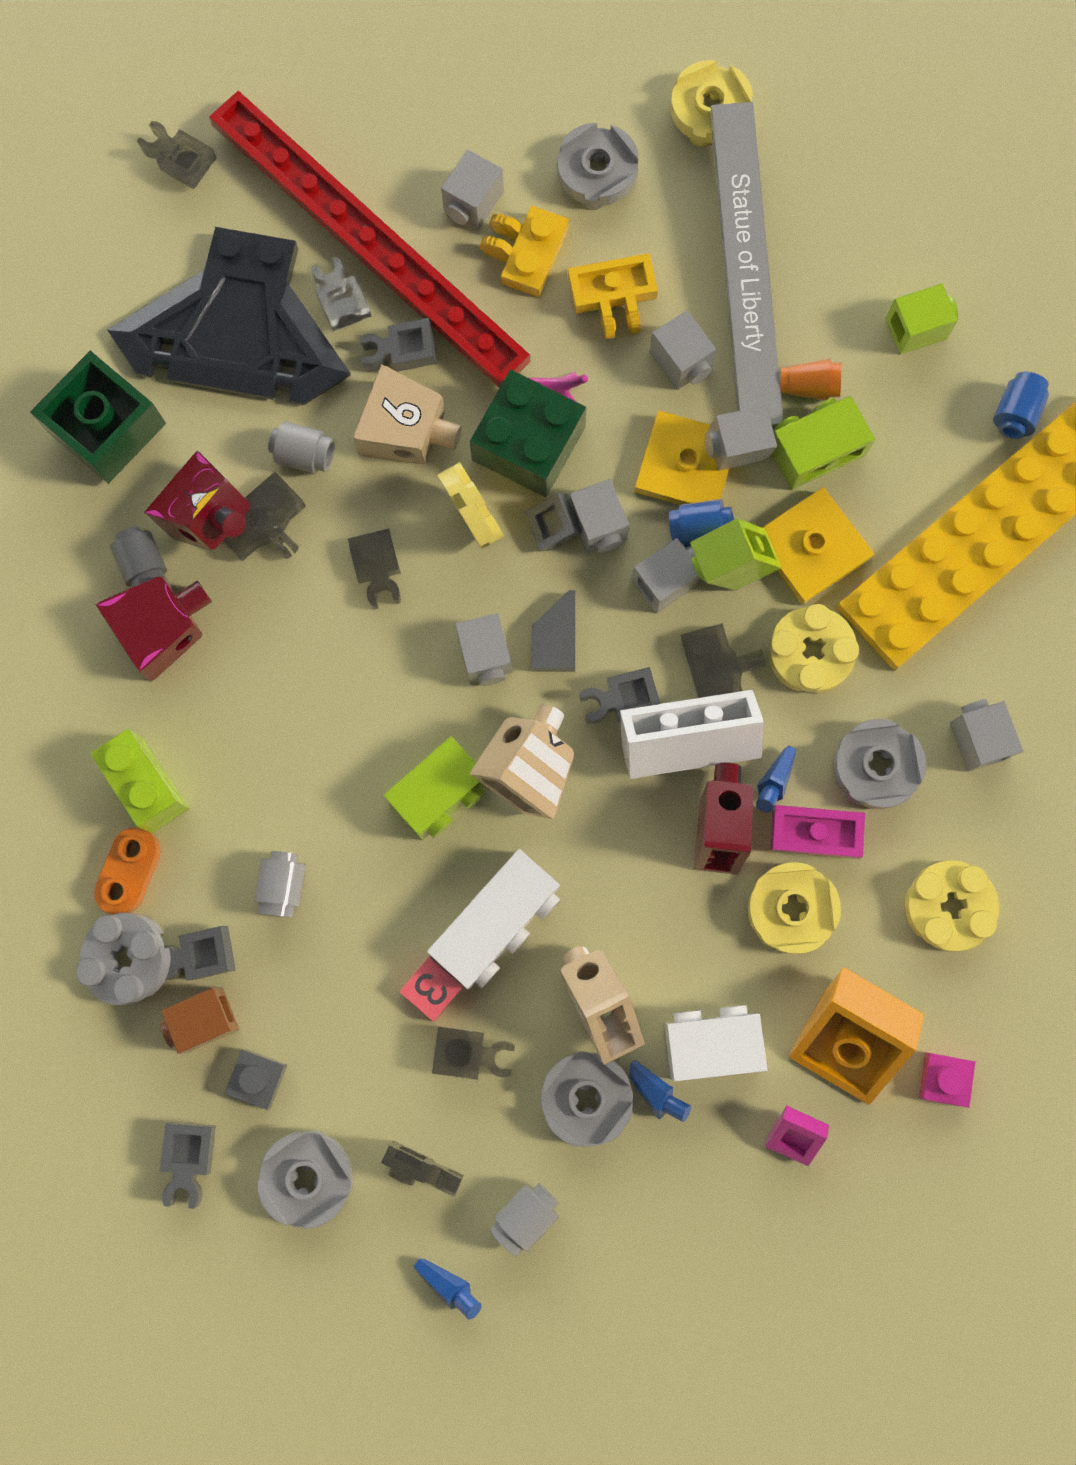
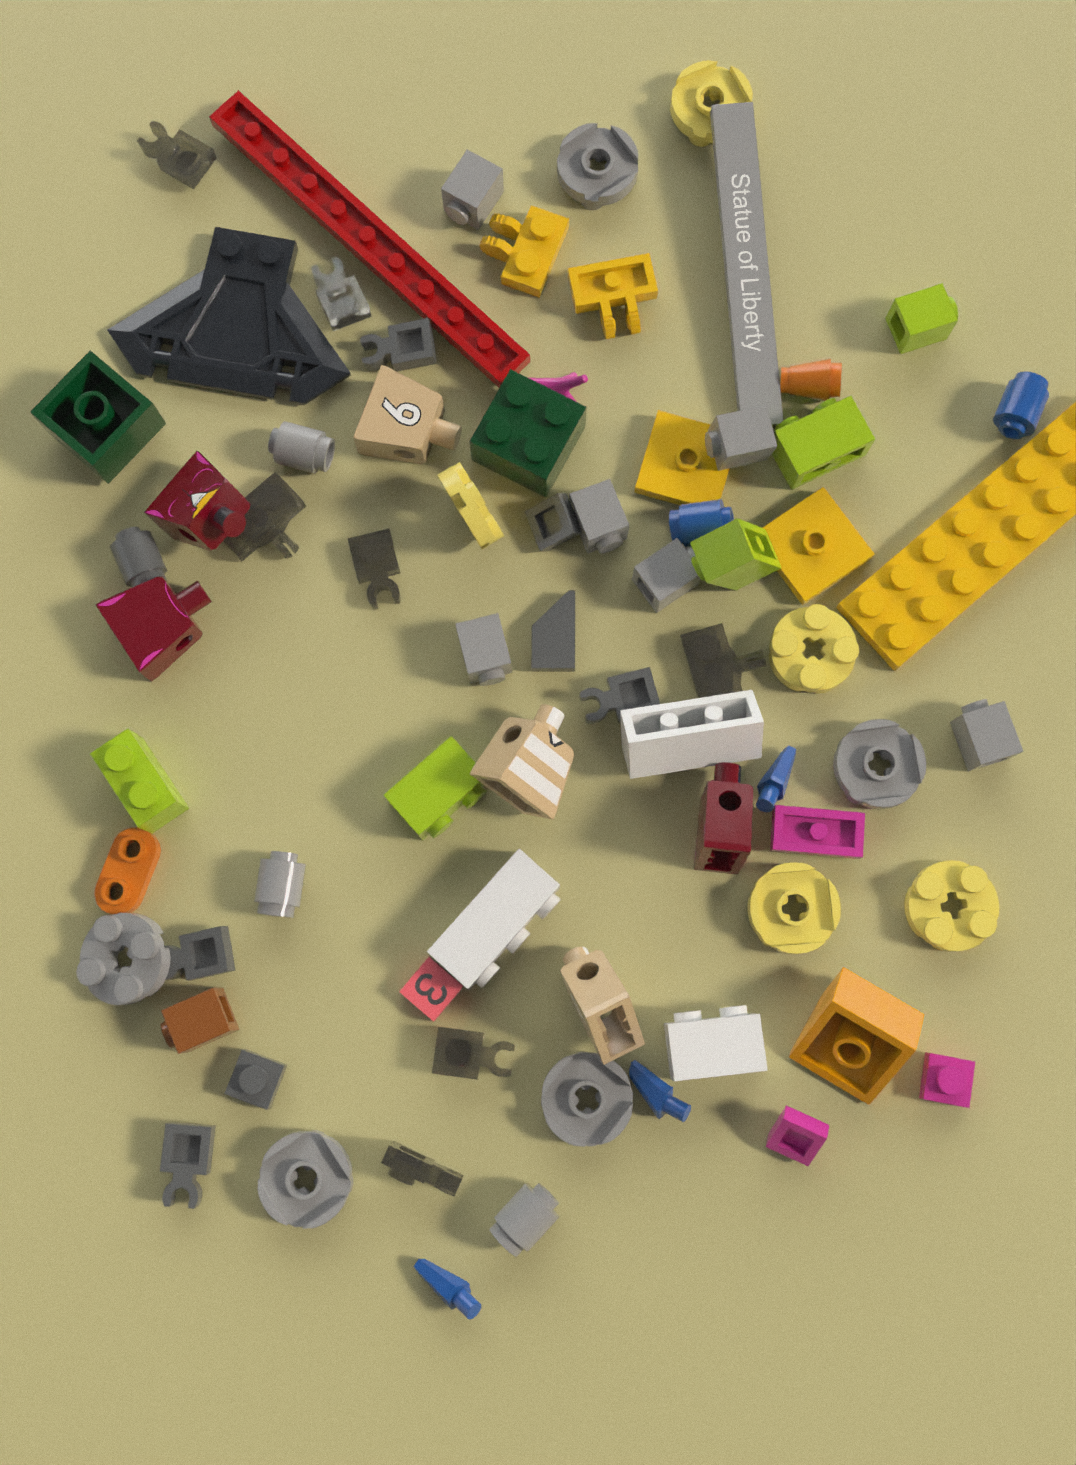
(683, 350): light grey brick -> none

